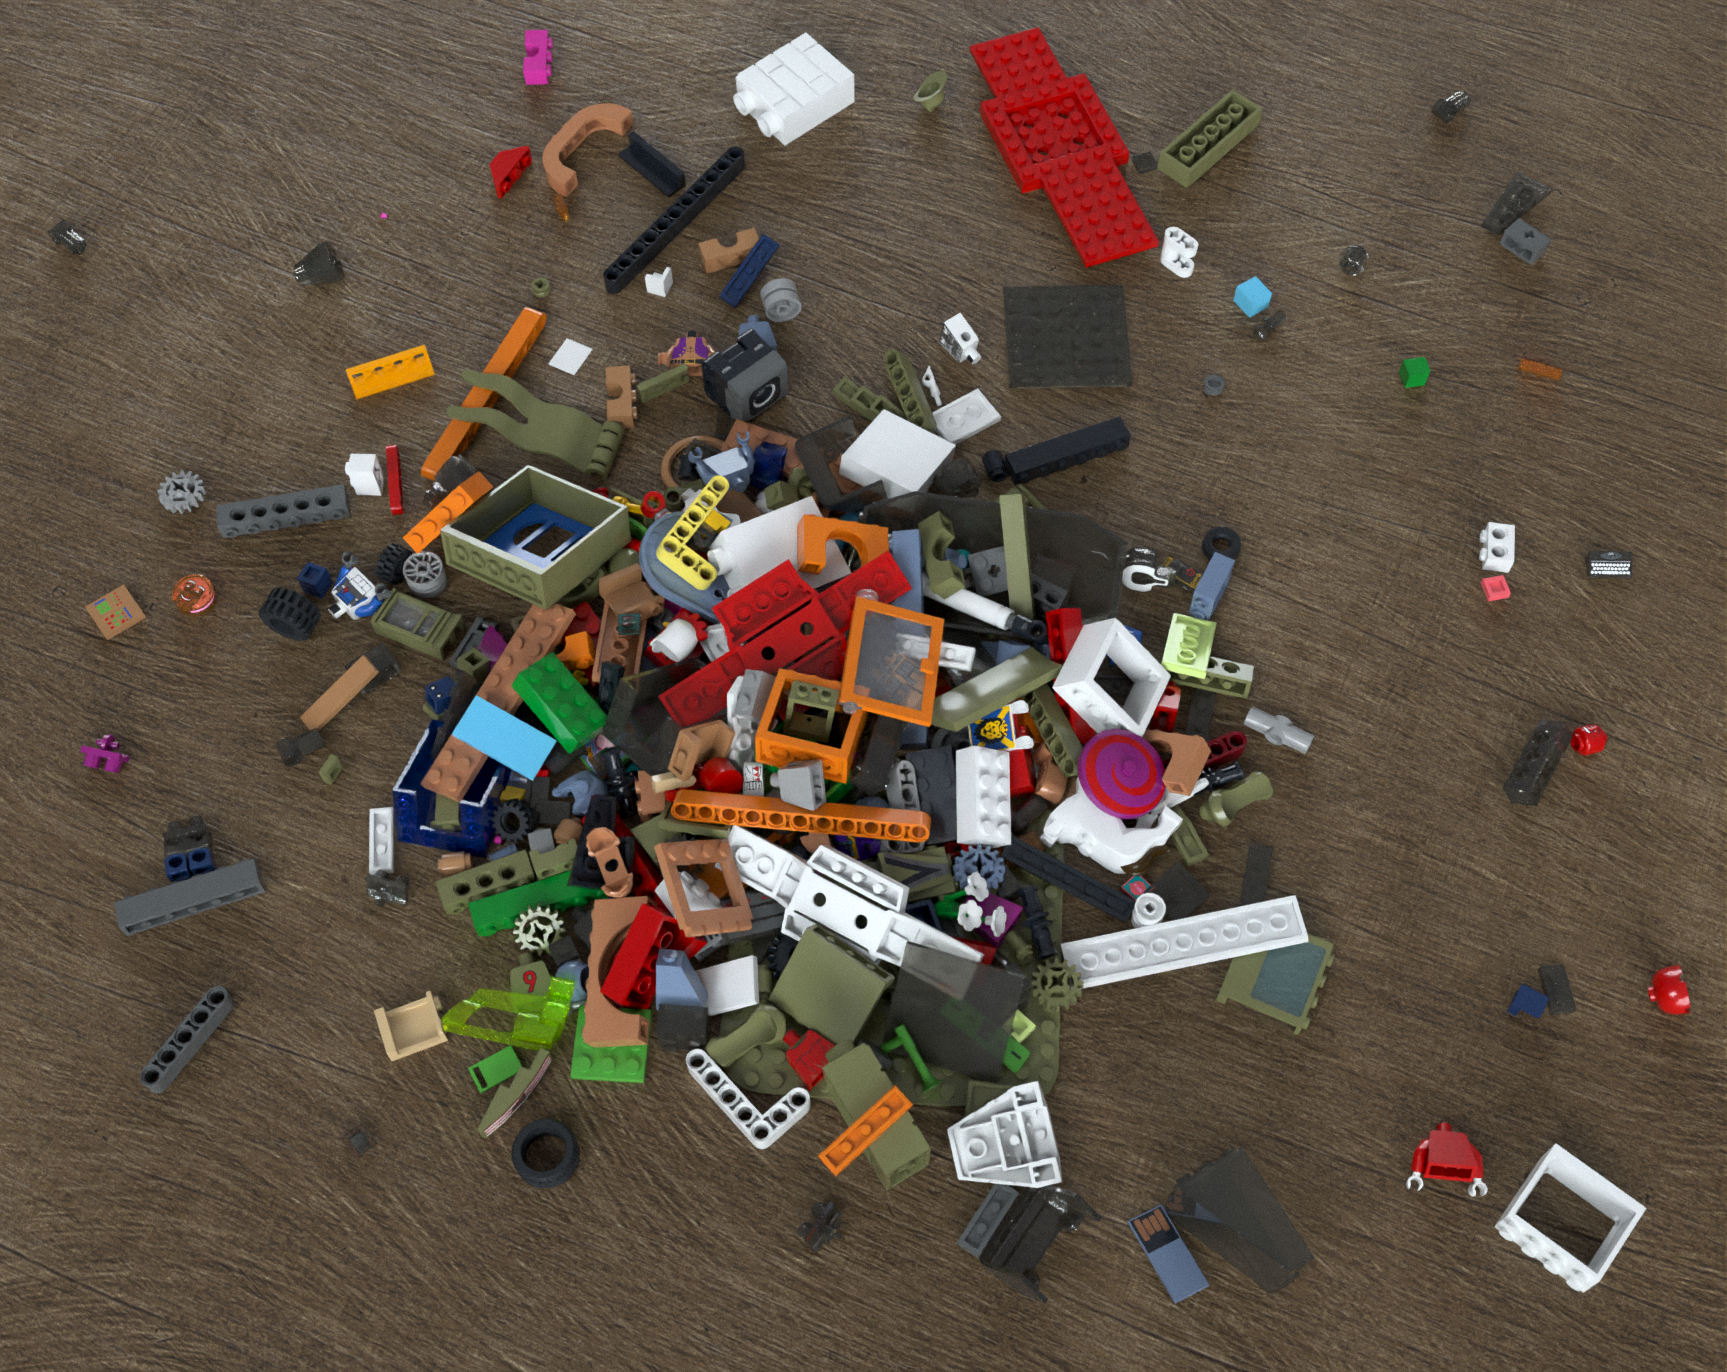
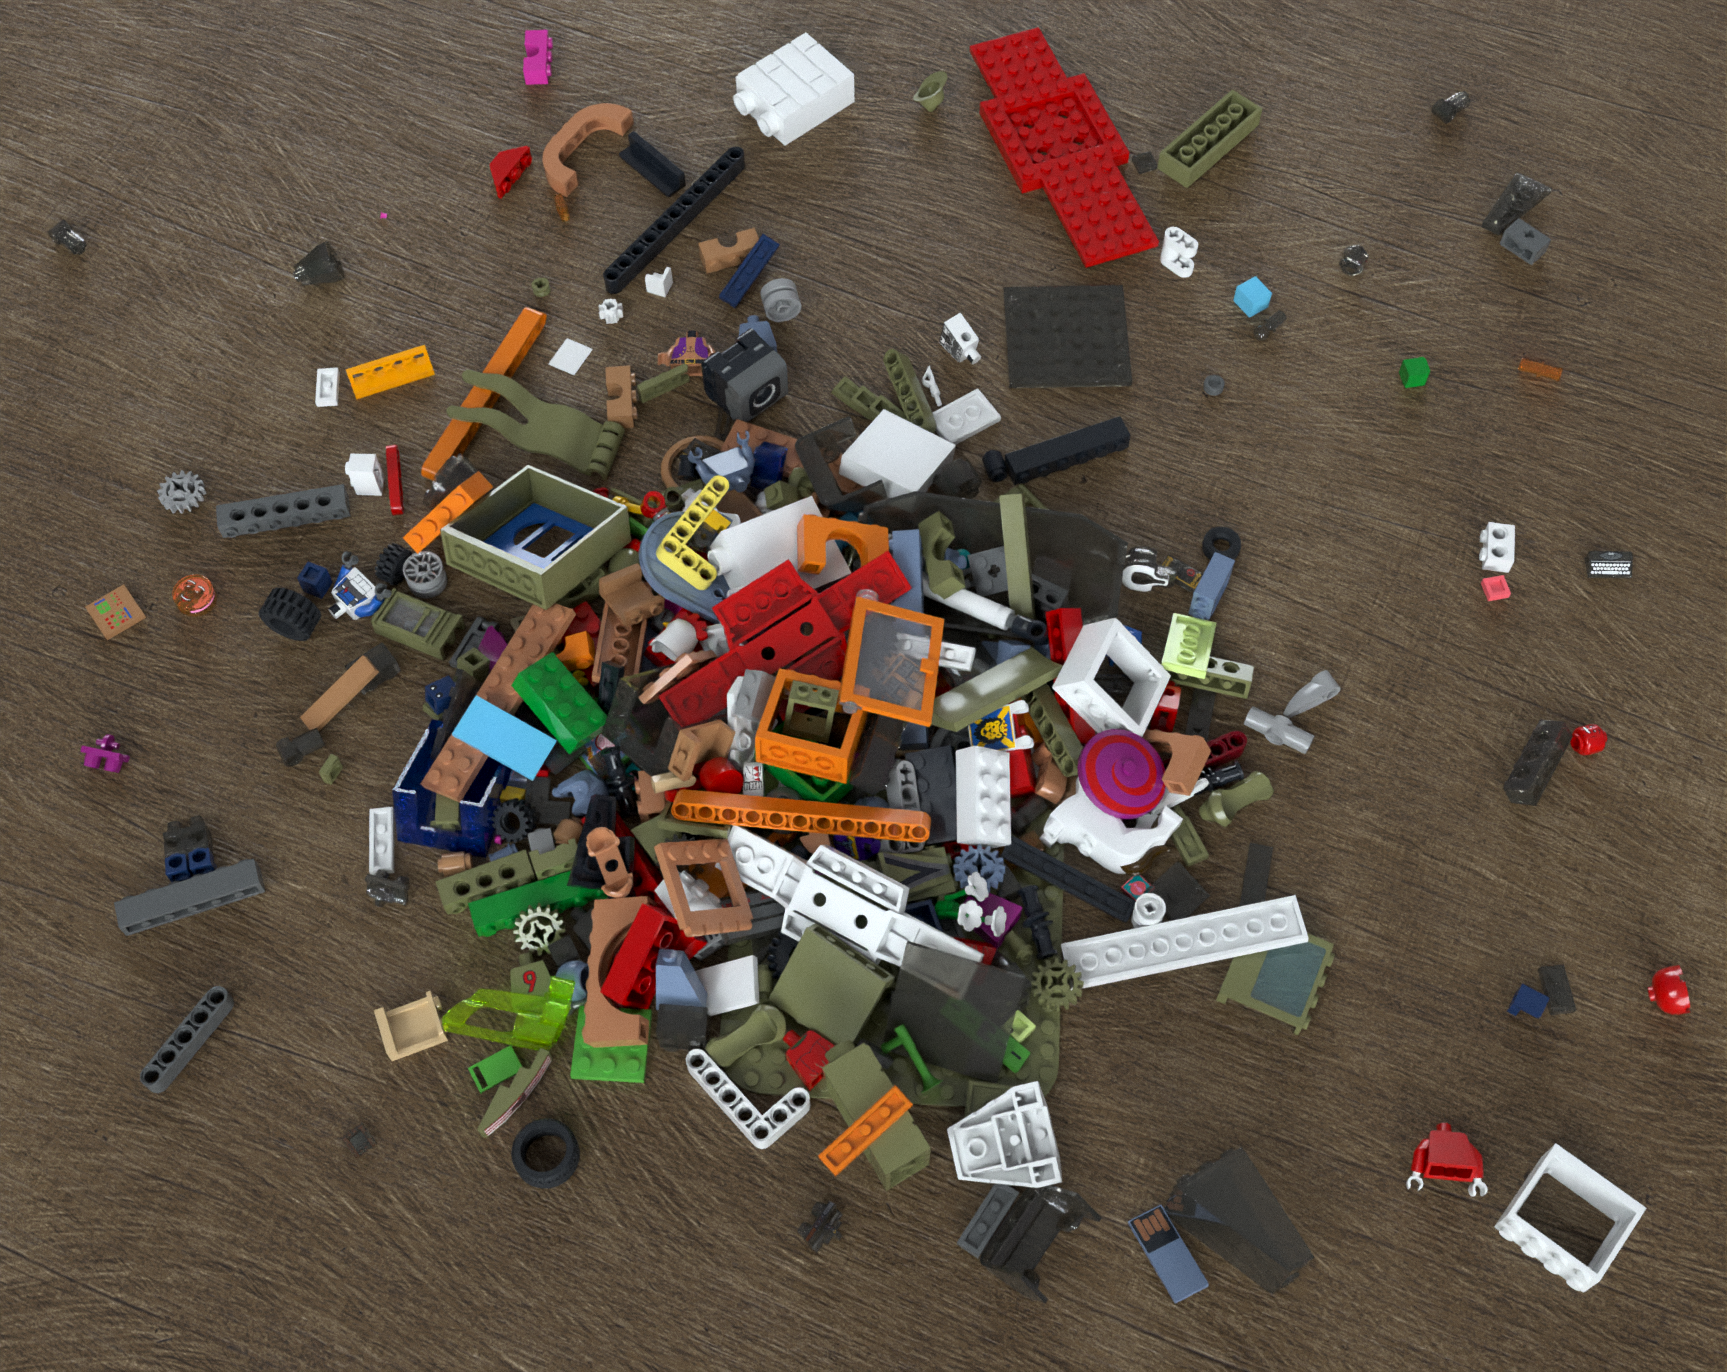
(327, 387): none -> white plate
(611, 311): none -> white gear
(628, 624): clear smoke tile -> none
(685, 666): none -> nougat plate
(801, 783): light grey torso -> none
(1314, 693): none -> light grey piece

